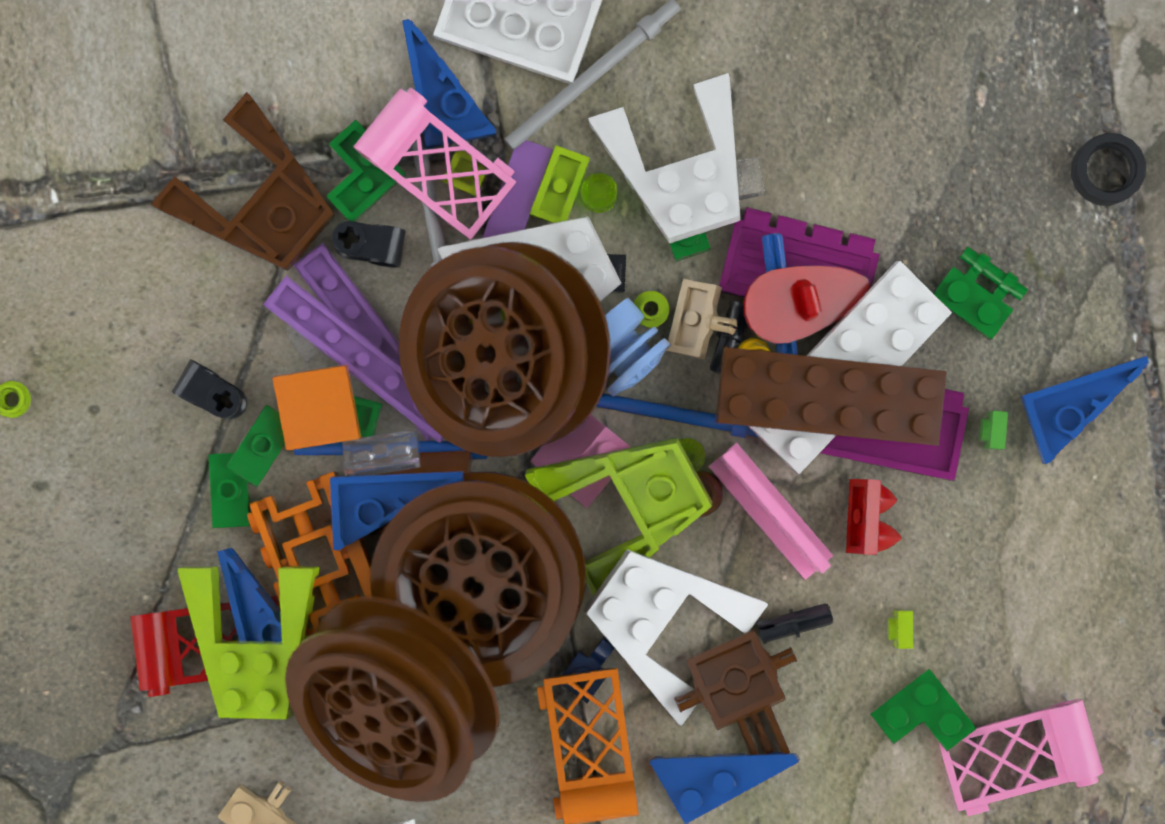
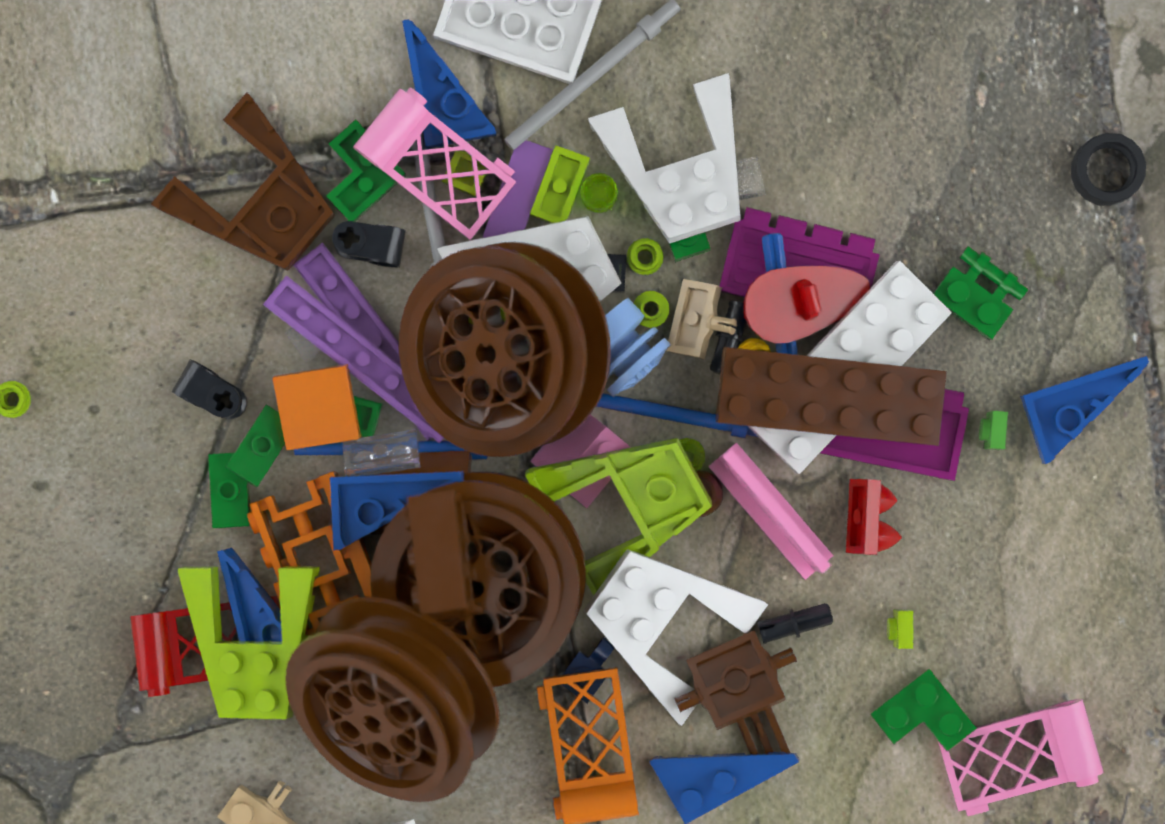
(440, 556): none -> reddish brown wedge
(651, 246): none -> lime plate

